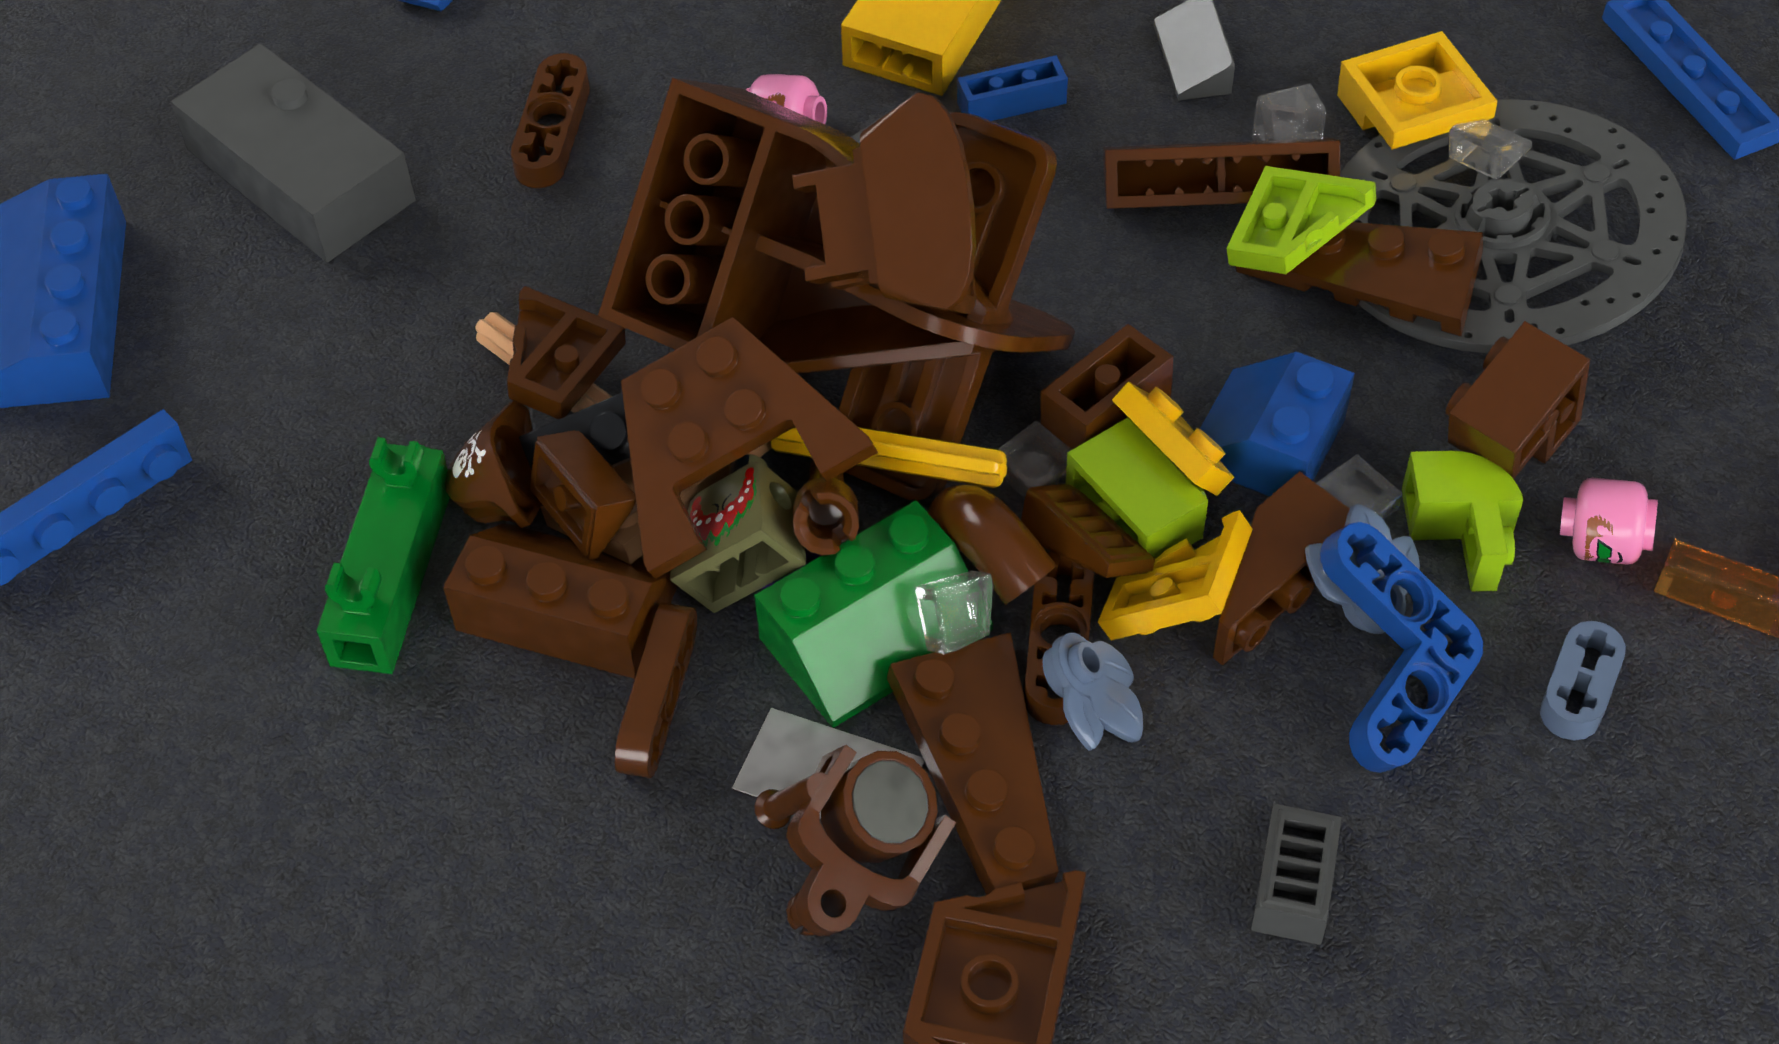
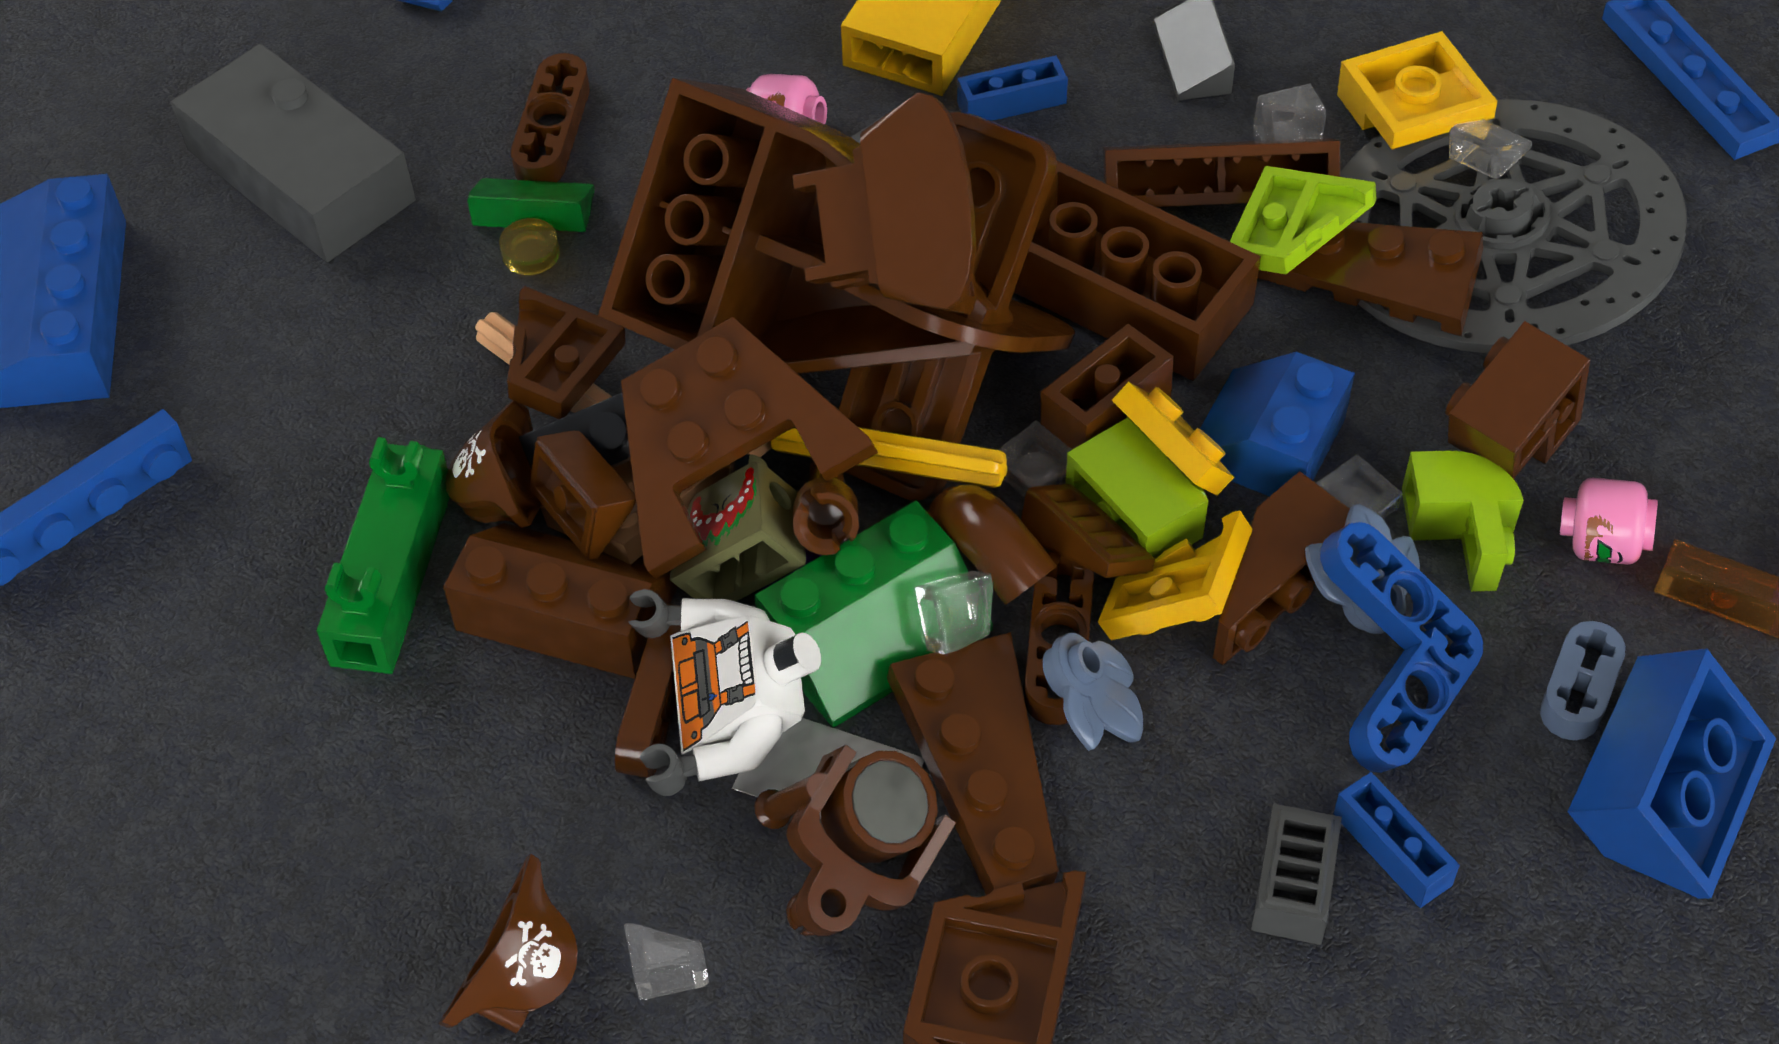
(506, 201): none -> green slope
(523, 960): none -> reddish brown hat
(529, 246): none -> clear yellow tile
(664, 962): none -> clear slope
(732, 686): none -> torso
(1126, 262): none -> reddish brown brick
(1396, 840): none -> blue piece
(1674, 771): none -> blue slope

